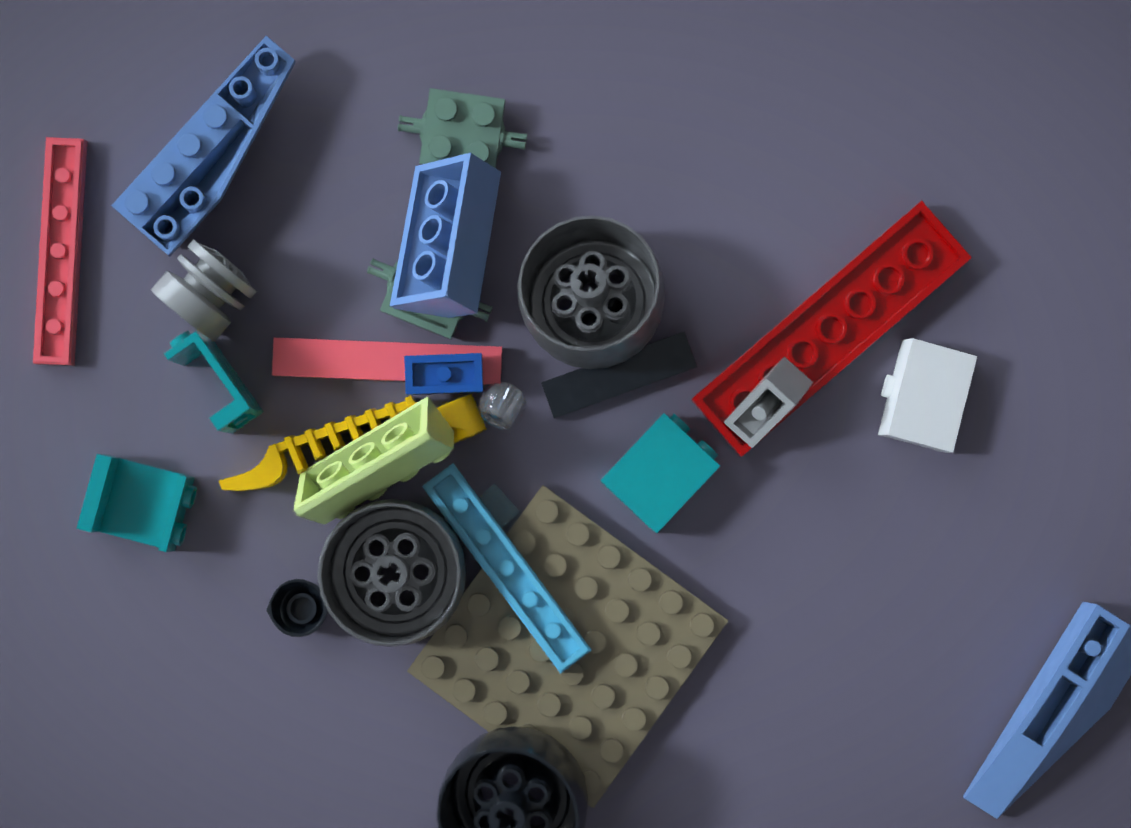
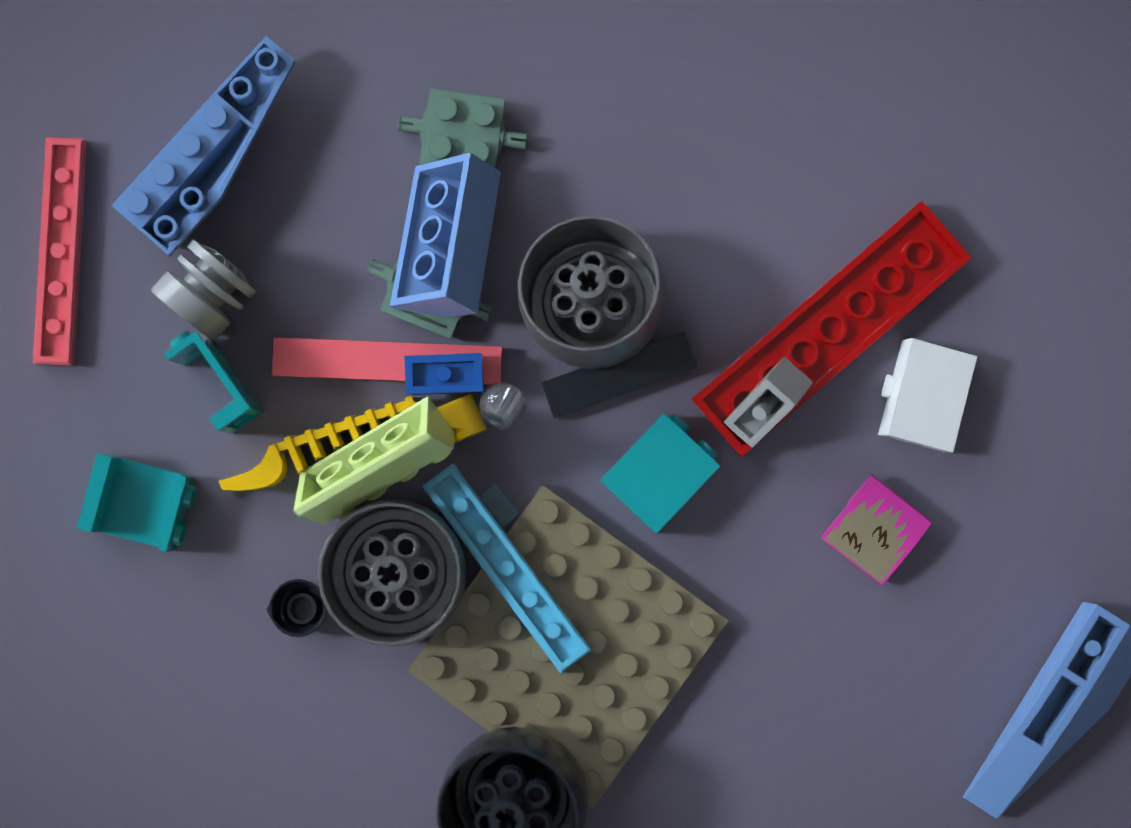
(876, 529): none -> slope

